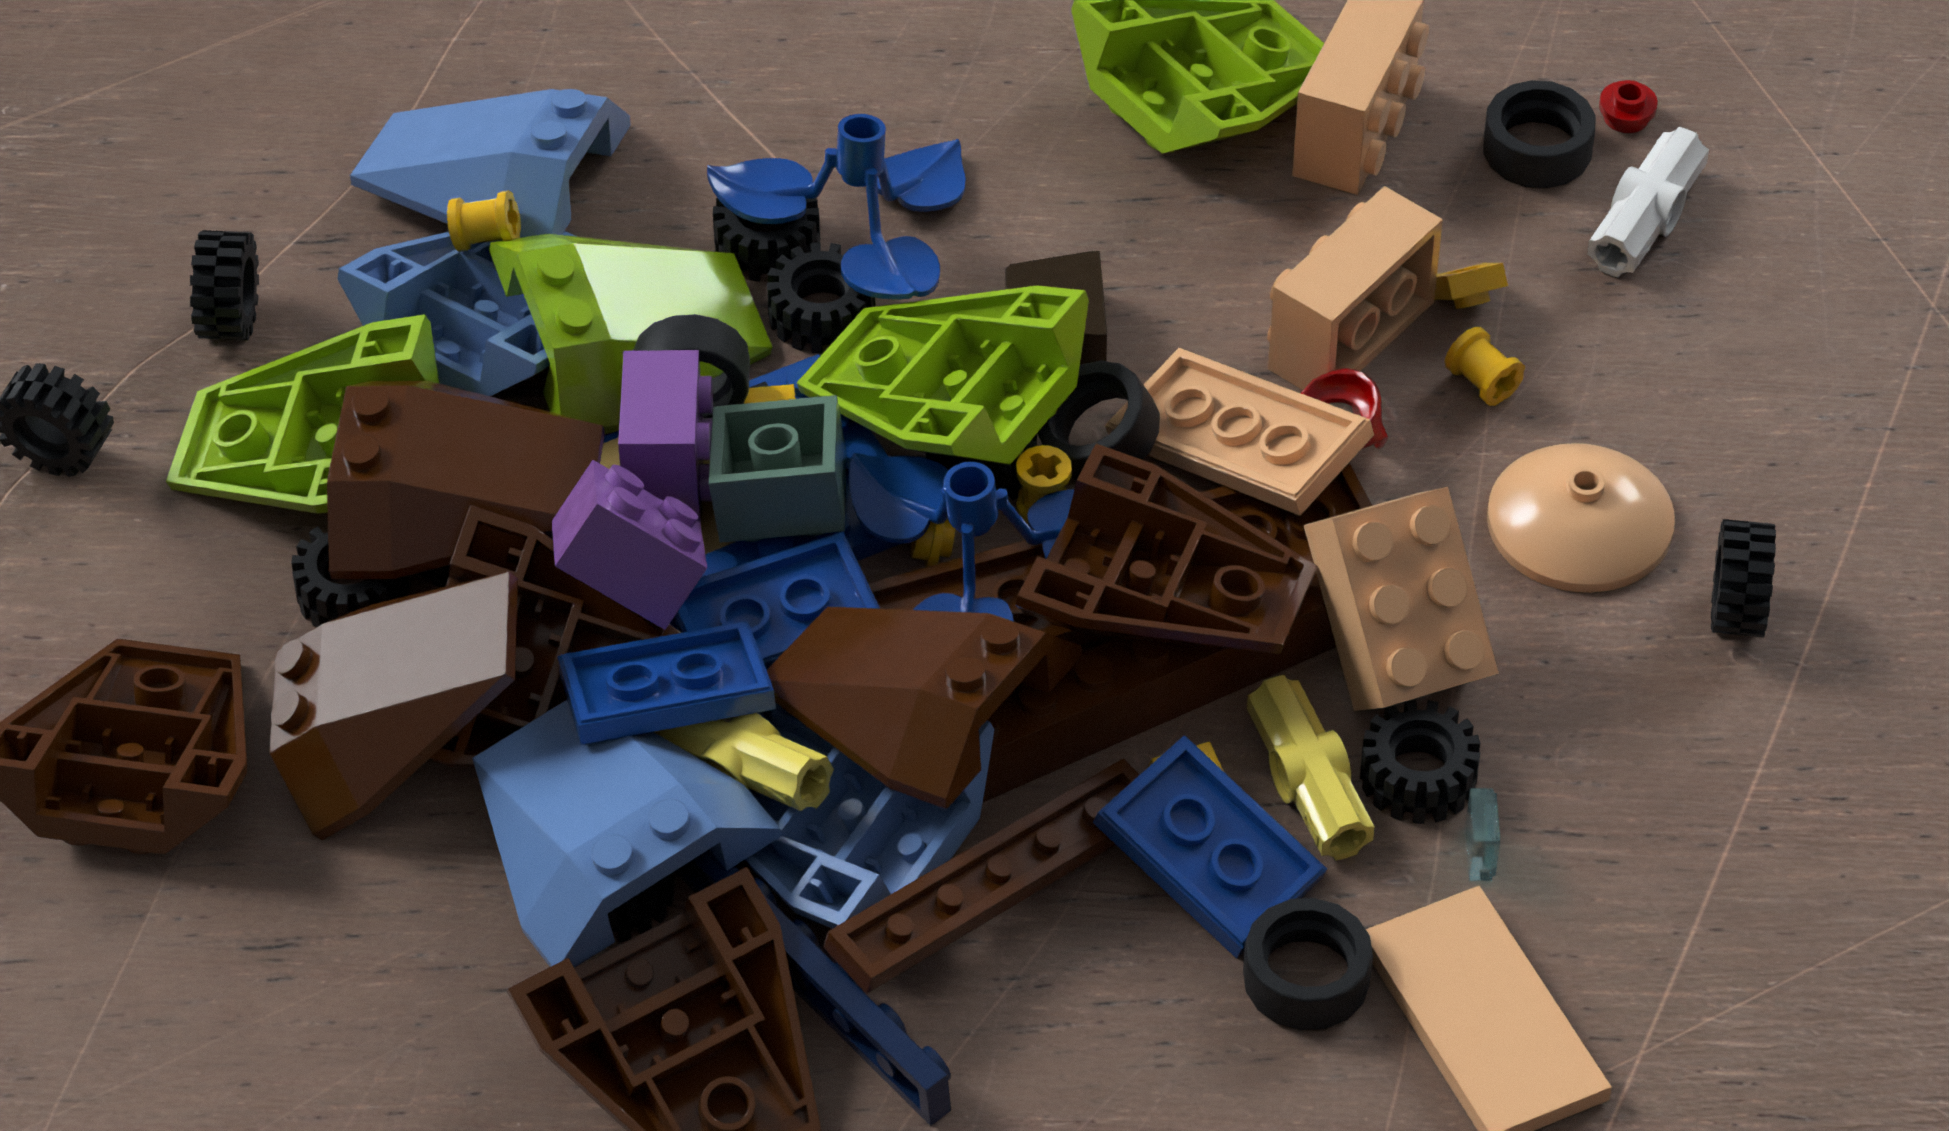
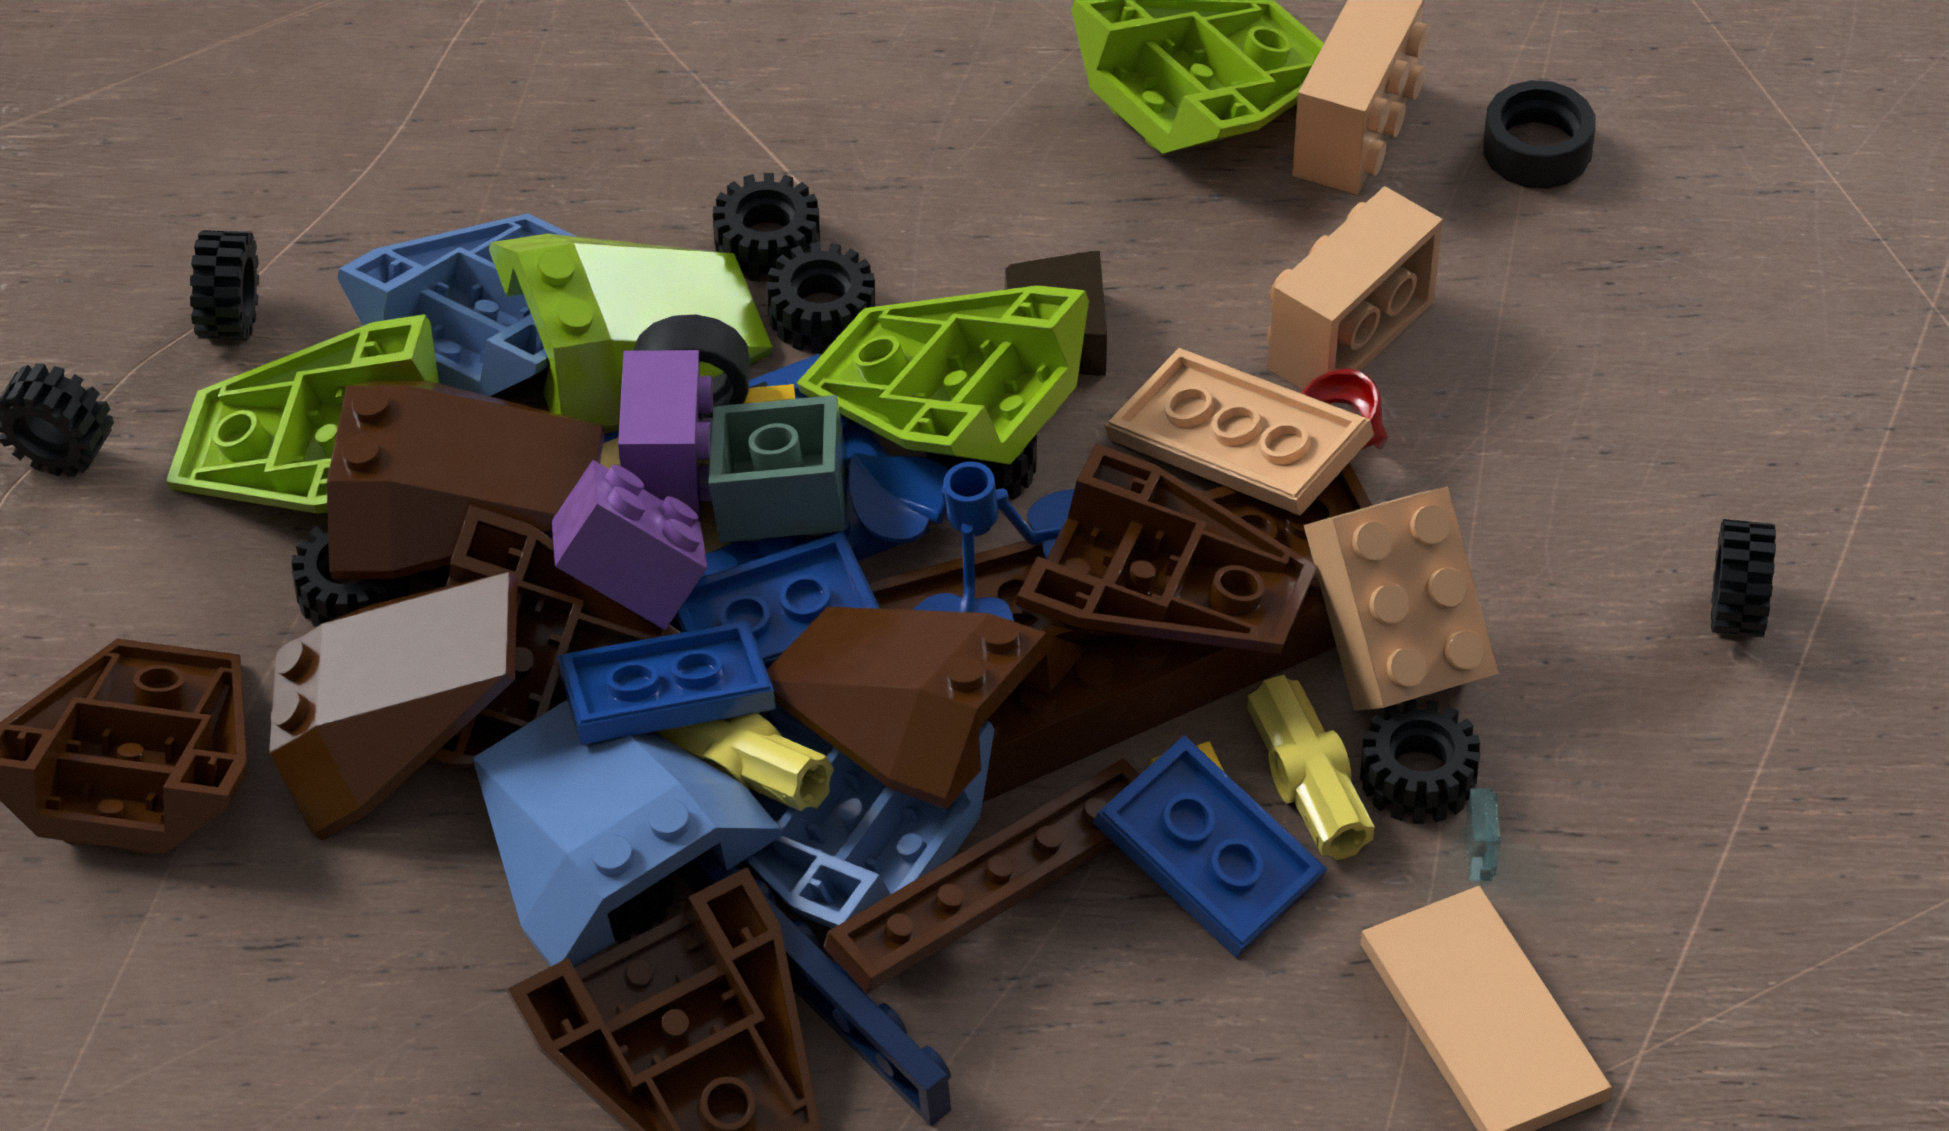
(483, 220): yellow bush -> none
(492, 146): medium blue wedge -> none
(919, 179): blue plant -> none
(934, 543): yellow plate -> none
(1040, 473): yellow bush -> none
(1098, 383): black tyre -> none
(1300, 922): black tyre -> none
(1470, 284): yellow plate -> none
(1484, 366): yellow bush -> none
(1580, 518): light nougat dish -> none
(1627, 106): red plate -> none
(1648, 202): white piece -> none

